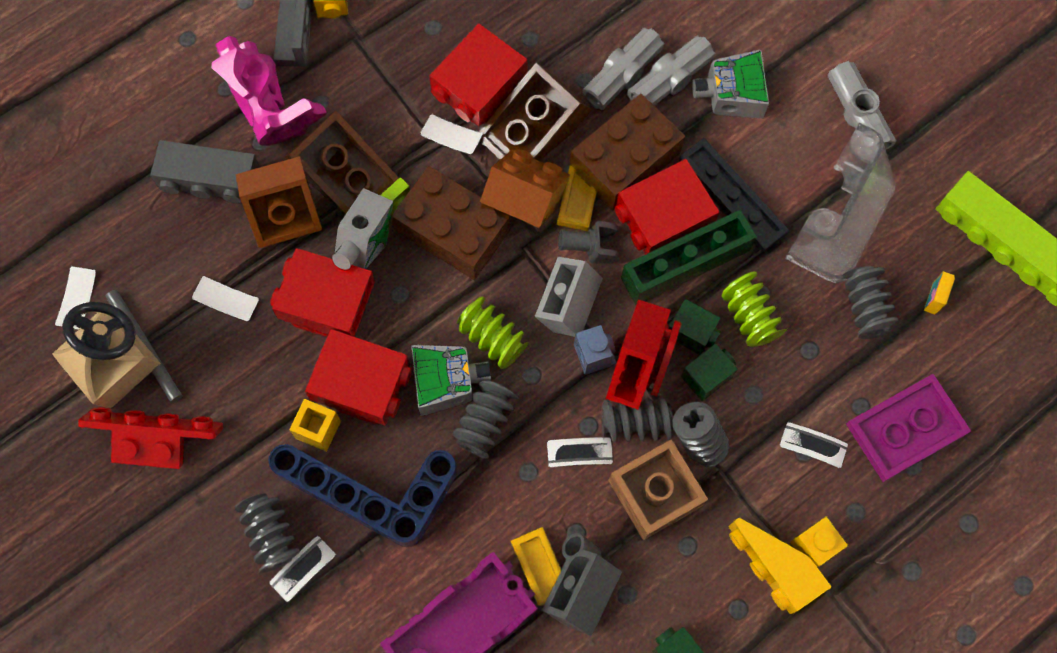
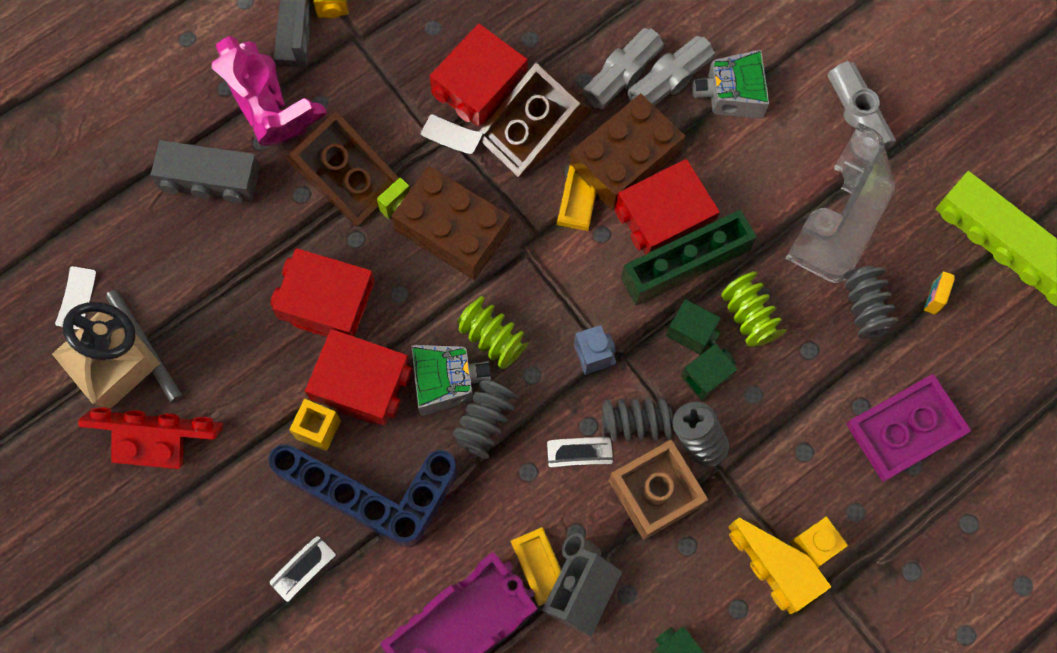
(225, 299): white sticker -> none
(266, 531): dark grey piece -> none
(278, 202): dark orange brick -> none
(362, 244): light grey torso -> none
(525, 187): dark orange brick -> none
(568, 296): light grey brick -> none
(590, 242): dark grey piece -> none
(643, 355): red brick -> none
(734, 194): black plate -> none
(814, 444): sticker -> none

